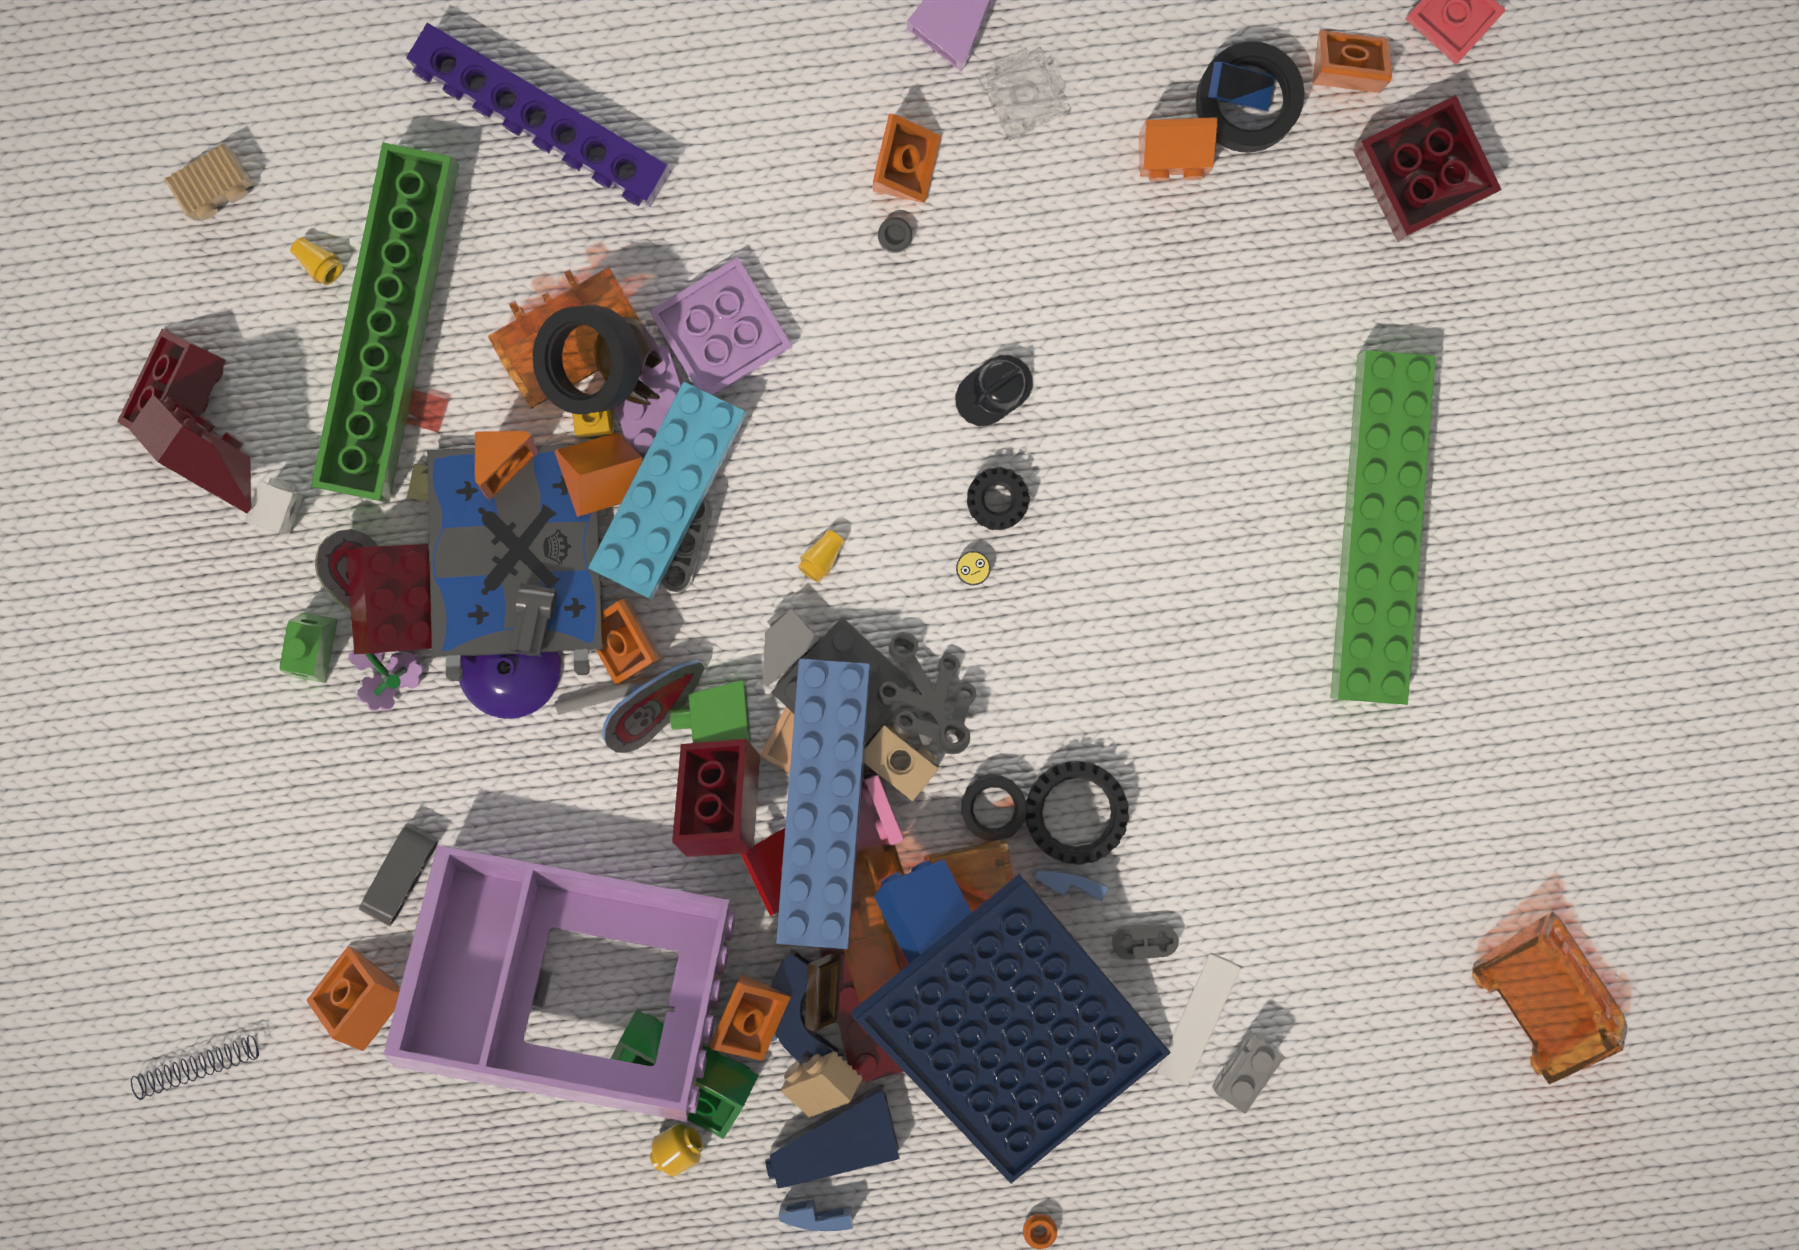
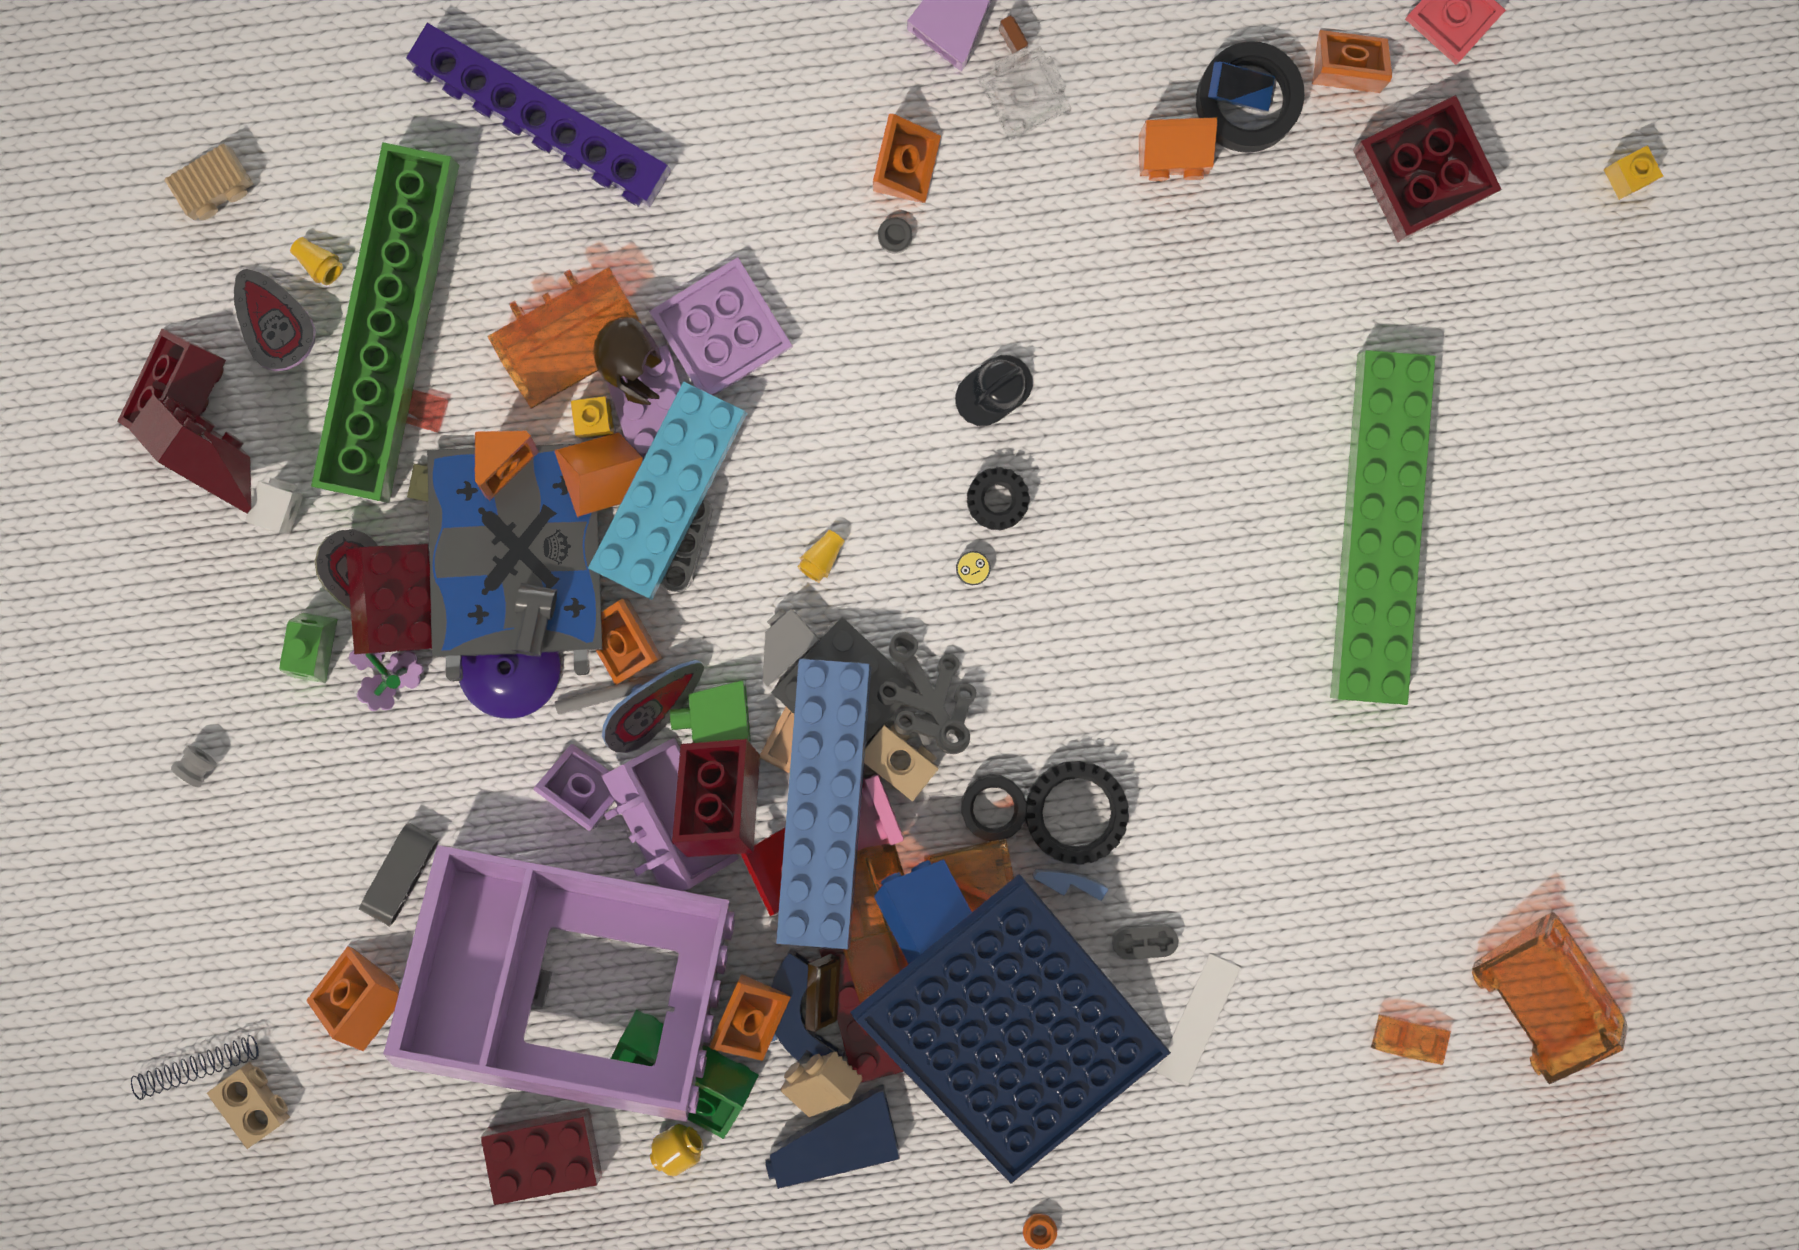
(193, 766): none -> light grey wheel
(240, 1110): none -> tan brick
(272, 322): none -> shield
(541, 1156): none -> dark red brick
(549, 363): black tyre -> none
(577, 787): none -> lavender slope
(647, 799): none -> lavender piece
(805, 1216): medium blue slope -> none
(1012, 34): none -> dark orange tile
(1248, 1072): light grey brick -> none
(1410, 1039): none -> clear orange slope
(1633, 172): none -> yellow brick

